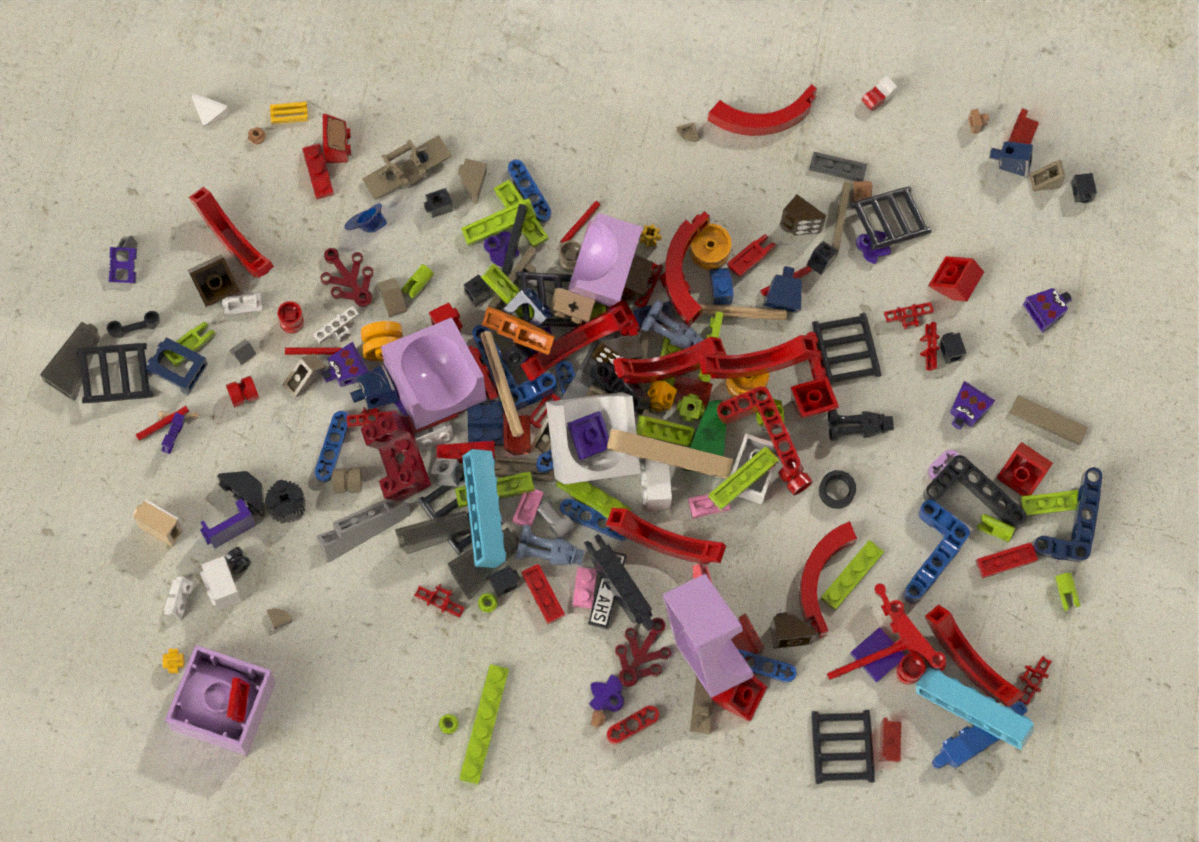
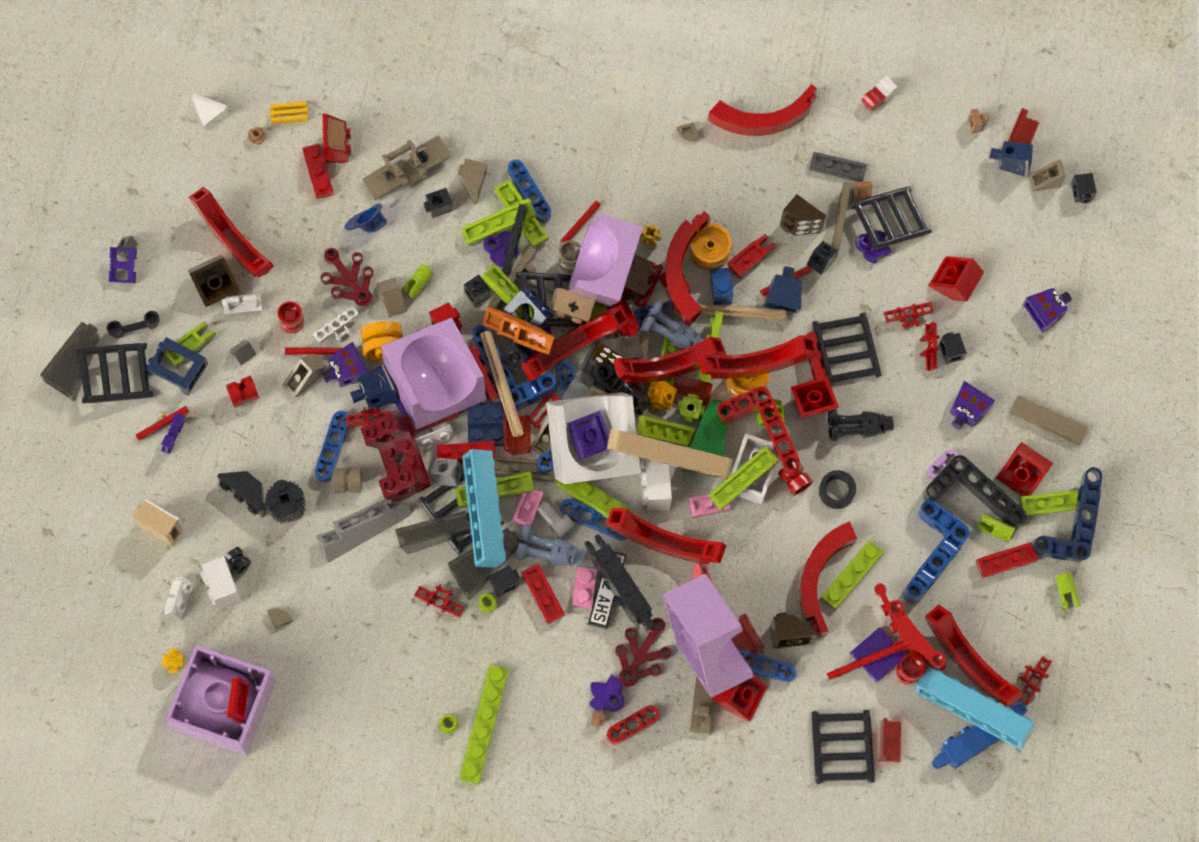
(229, 528): dark purple panel -> none

